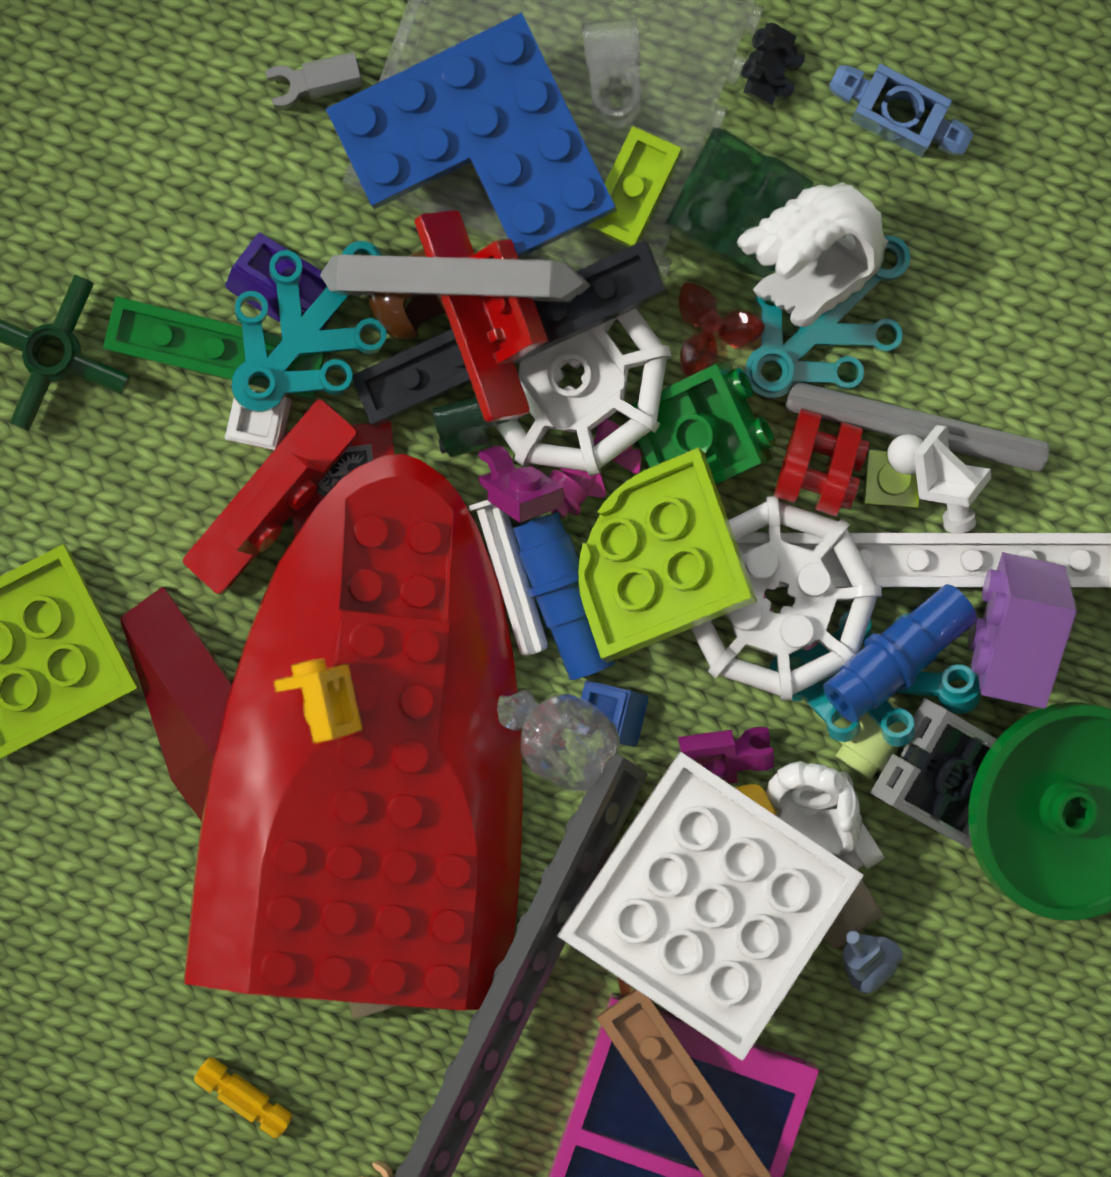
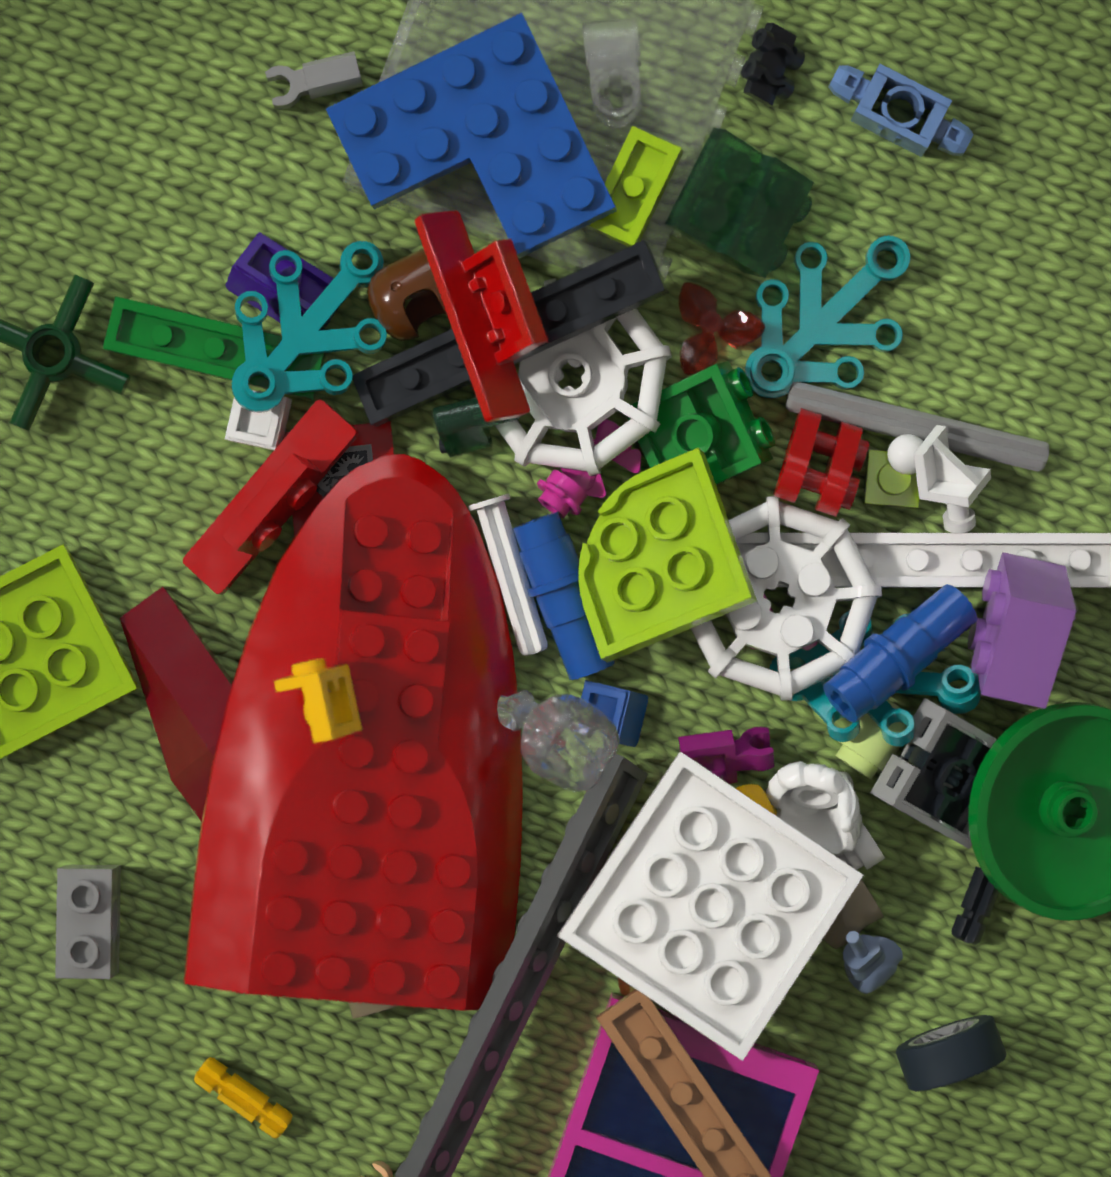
(88, 921): none -> light grey brick
(453, 276): light grey piece -> none
(518, 491): magenta plate -> none
(821, 250): white piece -> none
(951, 1053): none -> black wheel
(977, 905): none -> black axle

